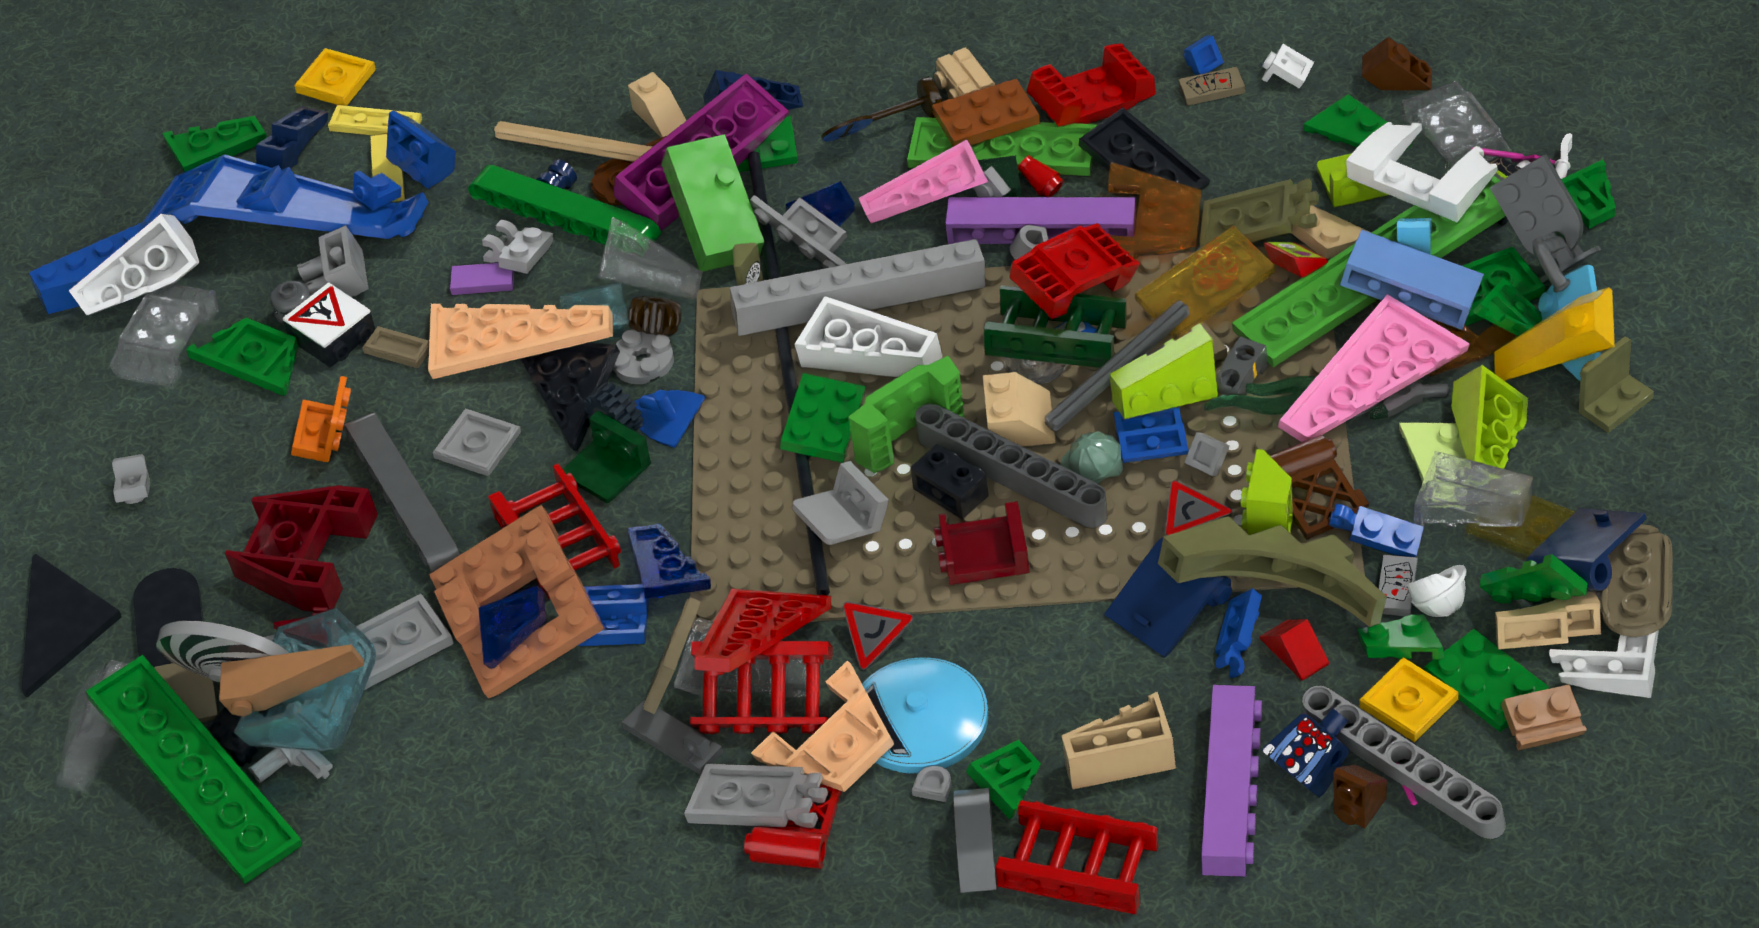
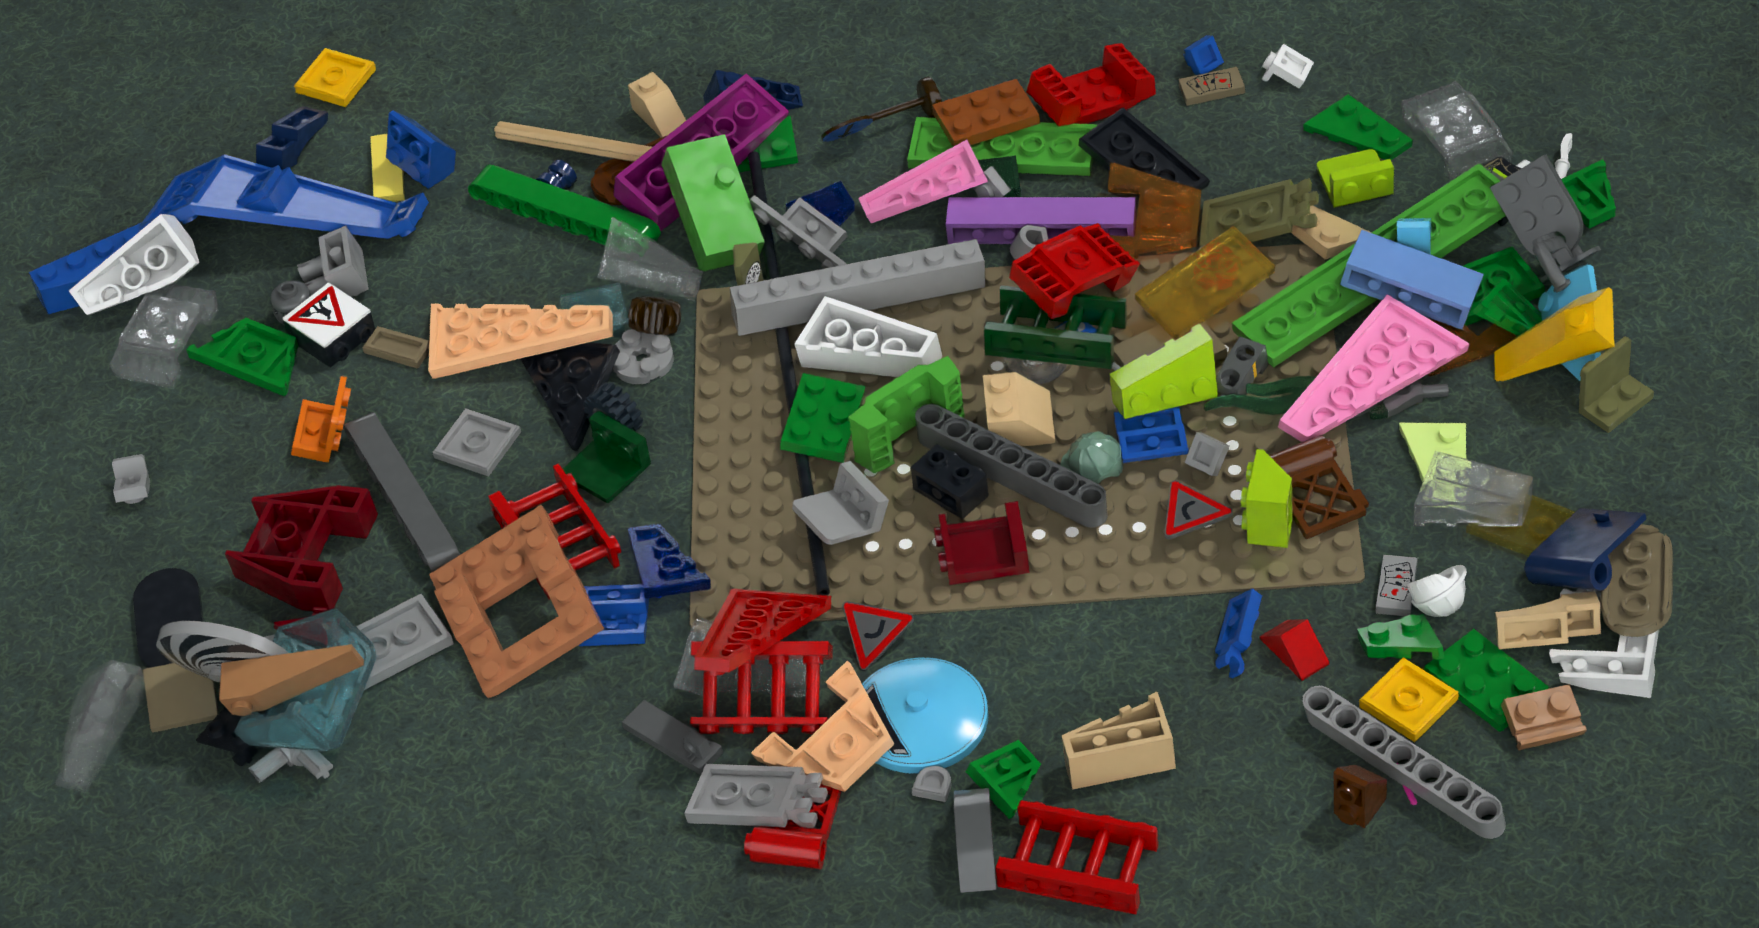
(60, 622): black tile -> none
(194, 769): green plate -> none
(204, 145): green wing -> none
(364, 120): light yellow tile -> none
(376, 190): blue bracket -> none
(480, 279): medium lavender tile -> none
(509, 623): clear blue wing -> none
(518, 249): light grey plate -> none
(668, 414): blue shield -> none
(671, 655): dark tan tile -> none
(960, 74): tan brick -> none
(1040, 176): red cone -> none
(1101, 378): dark grey axle -> none
(1168, 605): dark blue door -> none
(1229, 781): medium lavender brick -> none
(1275, 555): olive arch -> none
(1294, 257): red slope -> none
(1310, 750): torso -> none
(1376, 166): white wedge -> none
(1378, 530): plate -> none
(1395, 68): reddish brown slope -> none
(1487, 416): lime wedge -> none
(1516, 157): dark pink piece -> none
(1533, 582): green wing -> none

